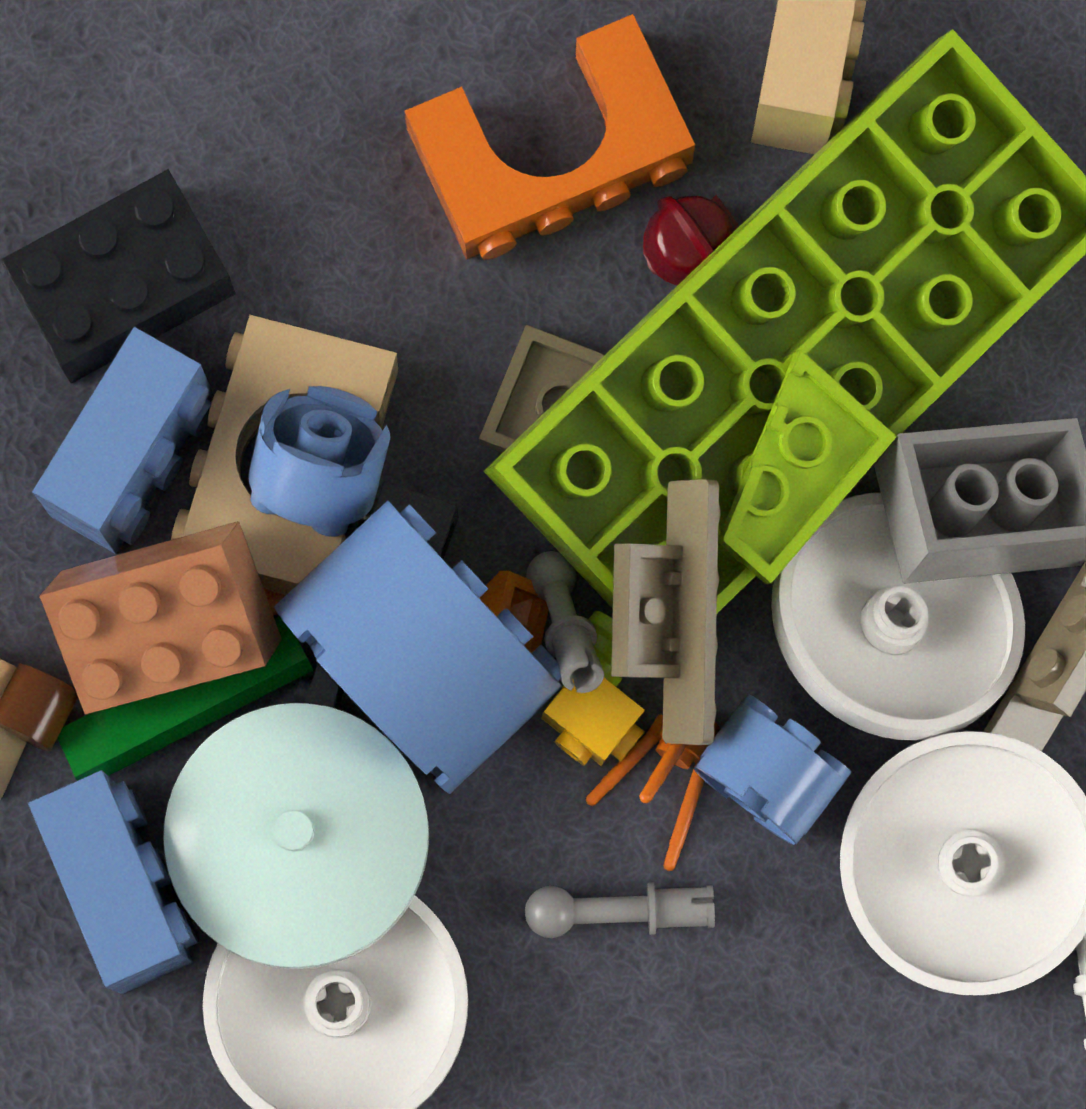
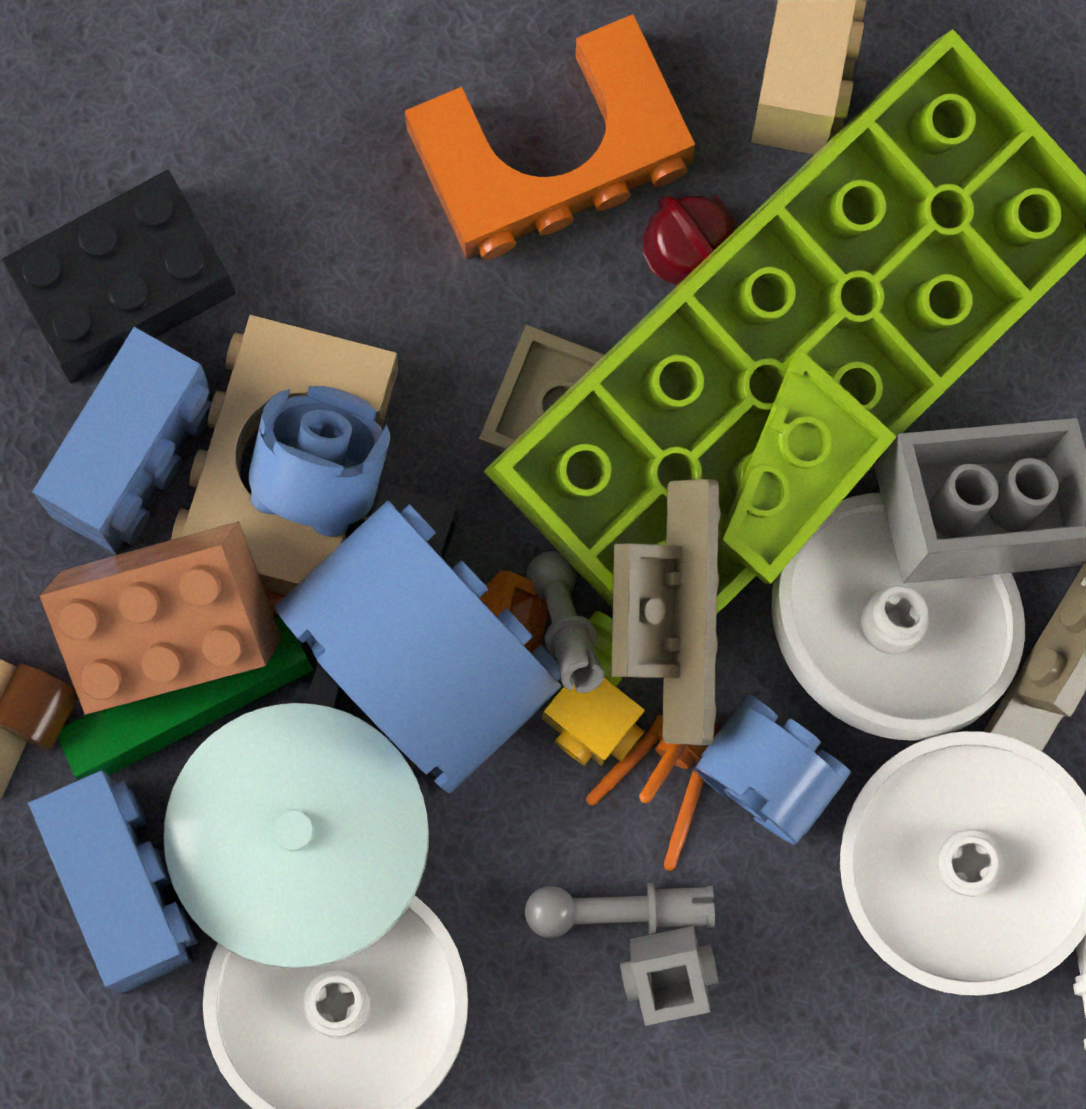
(669, 975): none -> light grey brick

